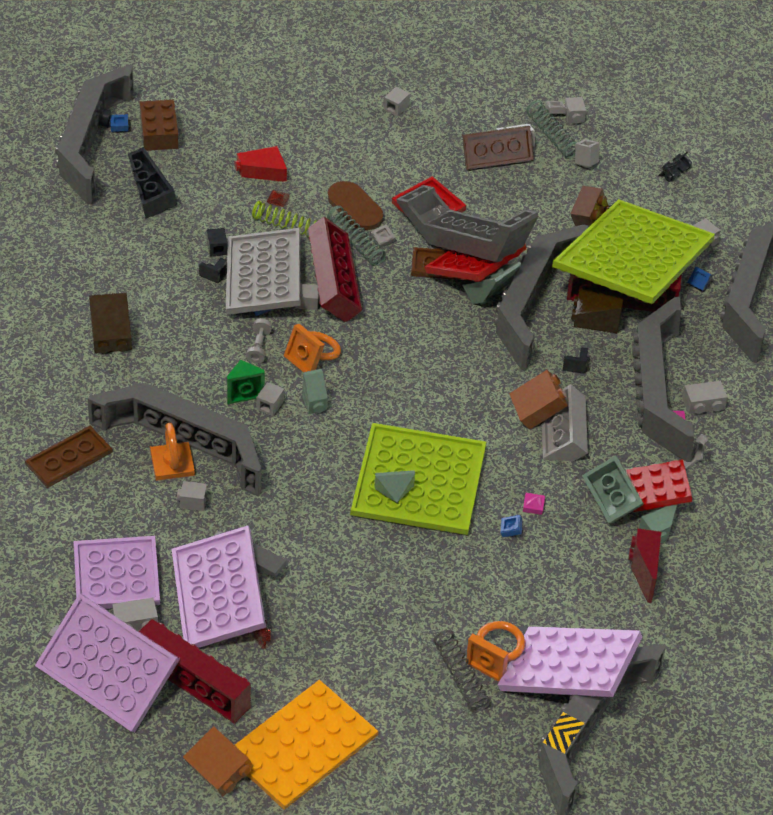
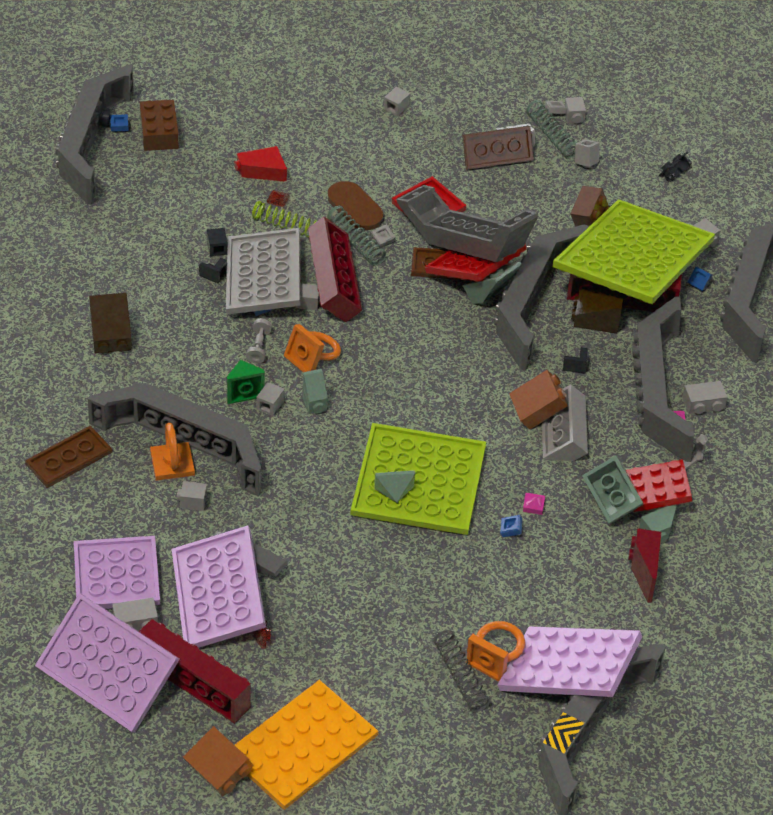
(152, 186): black wedge -> none

